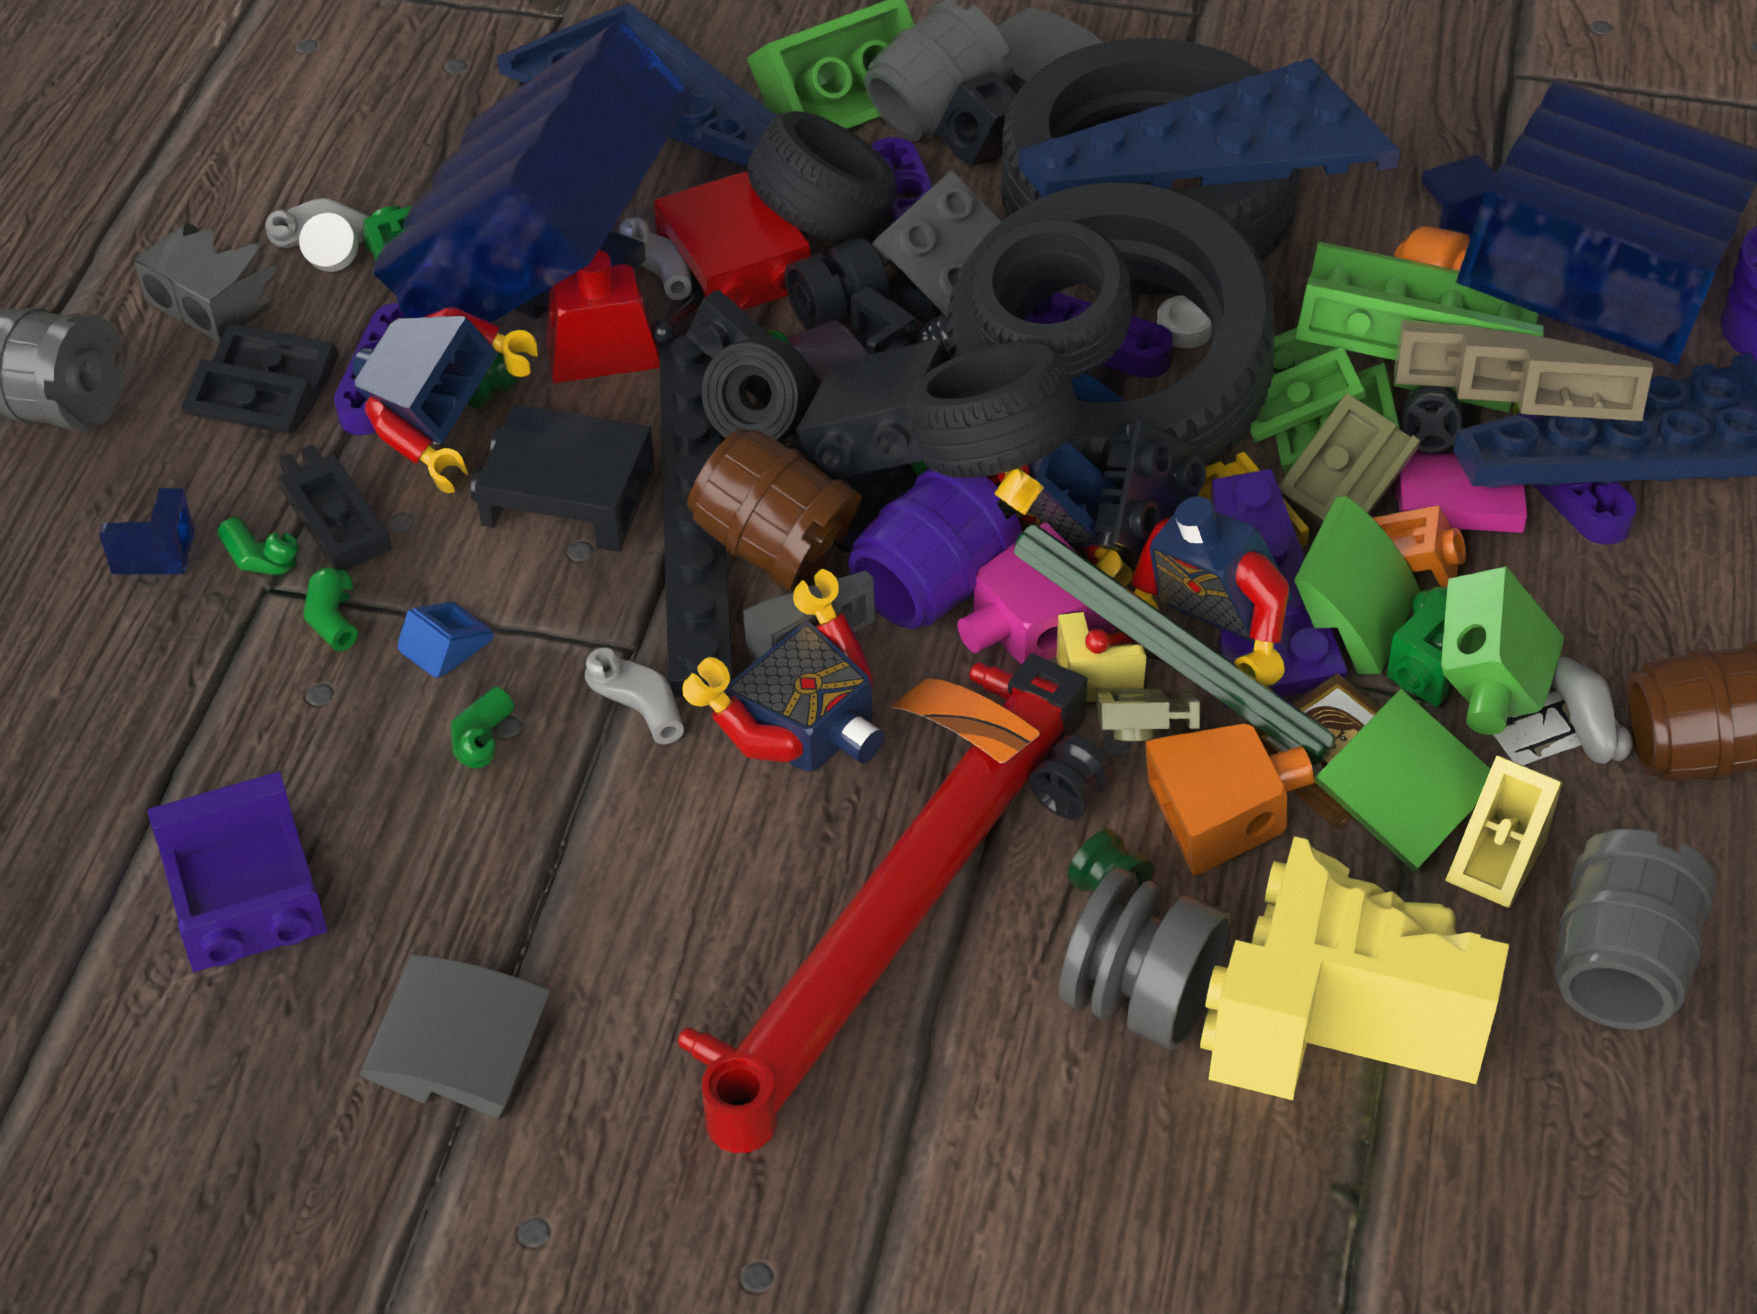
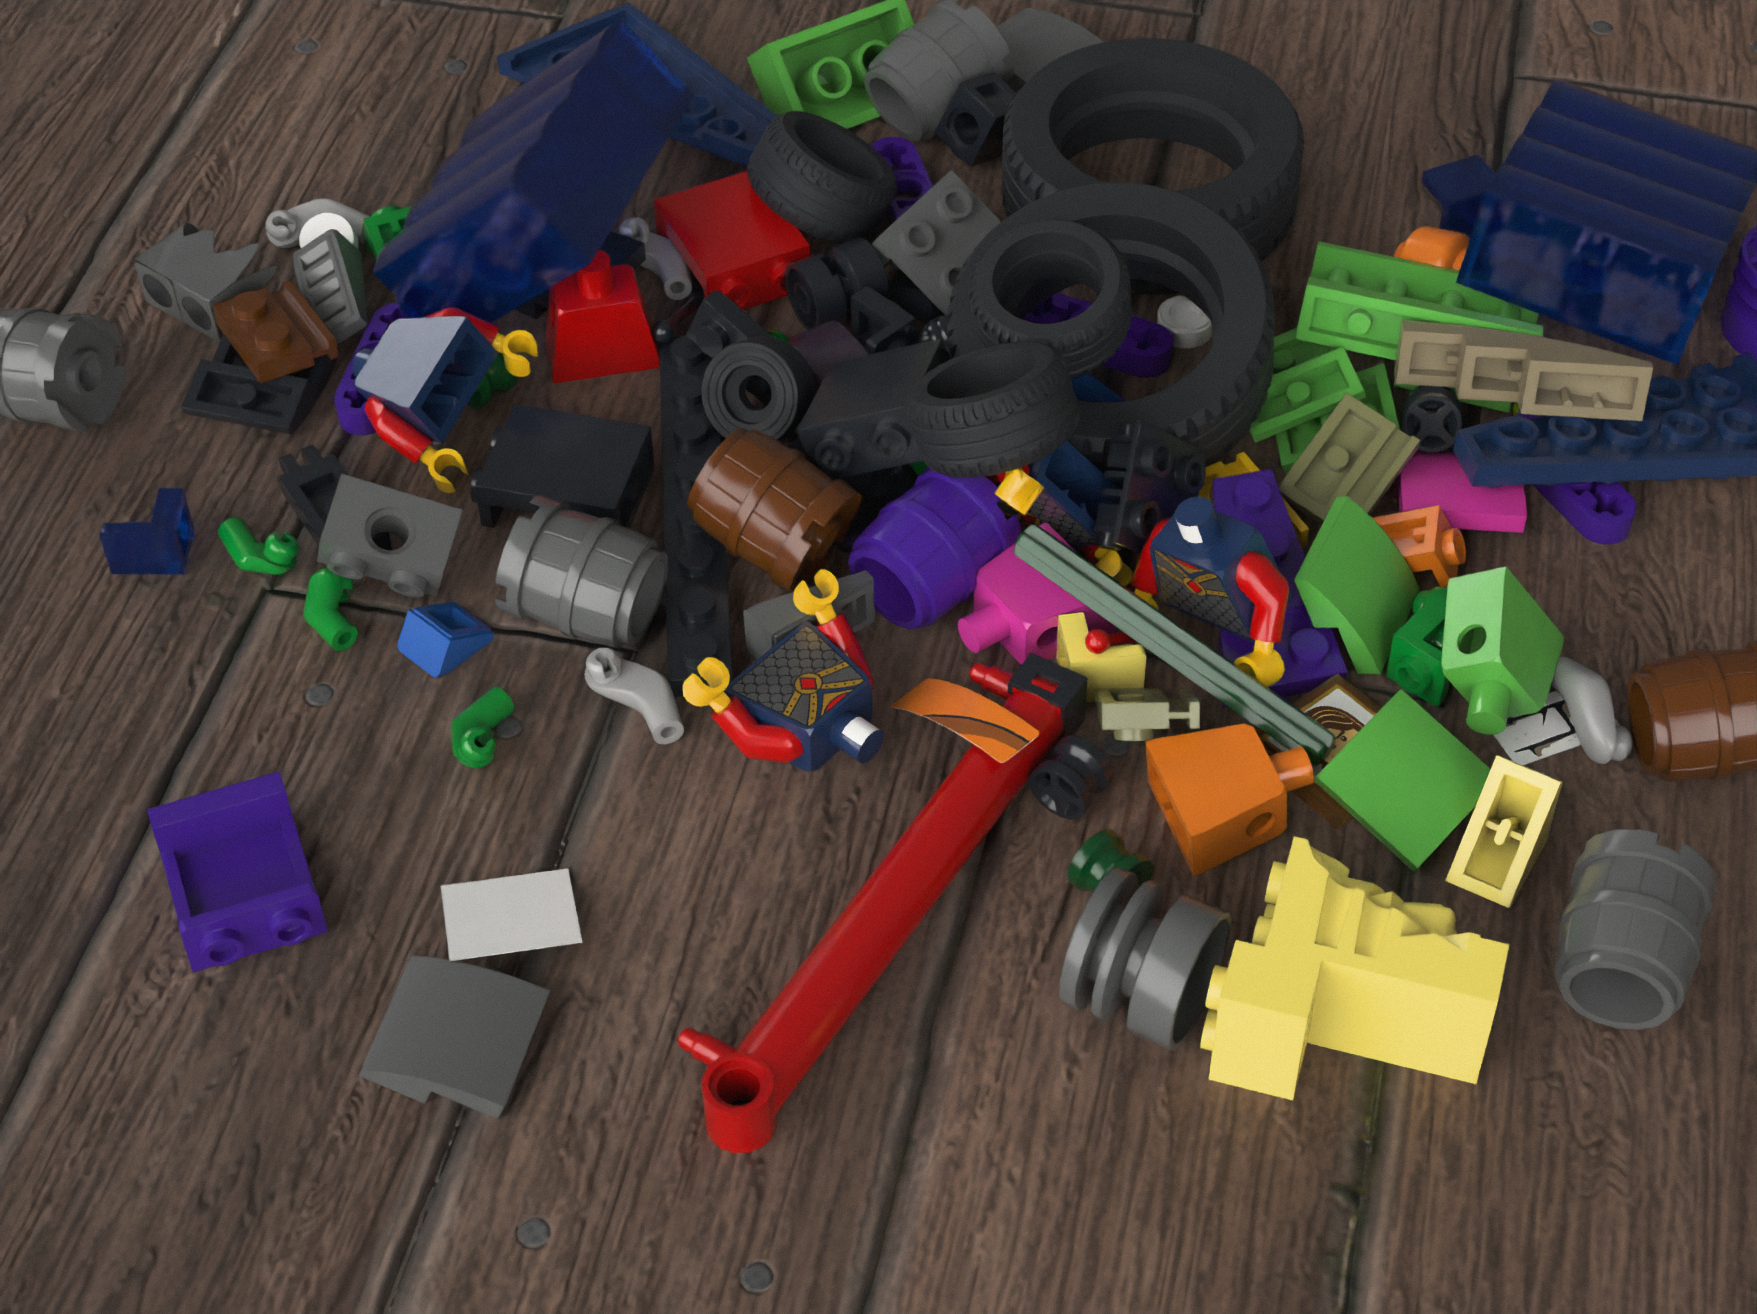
(274, 331): none -> reddish brown plate
(332, 279): none -> dark grey slope
(366, 509): none -> dark grey brick
(510, 914): none -> white sticker
(581, 574): none -> dark grey piece
(1222, 135): dark blue wing -> none

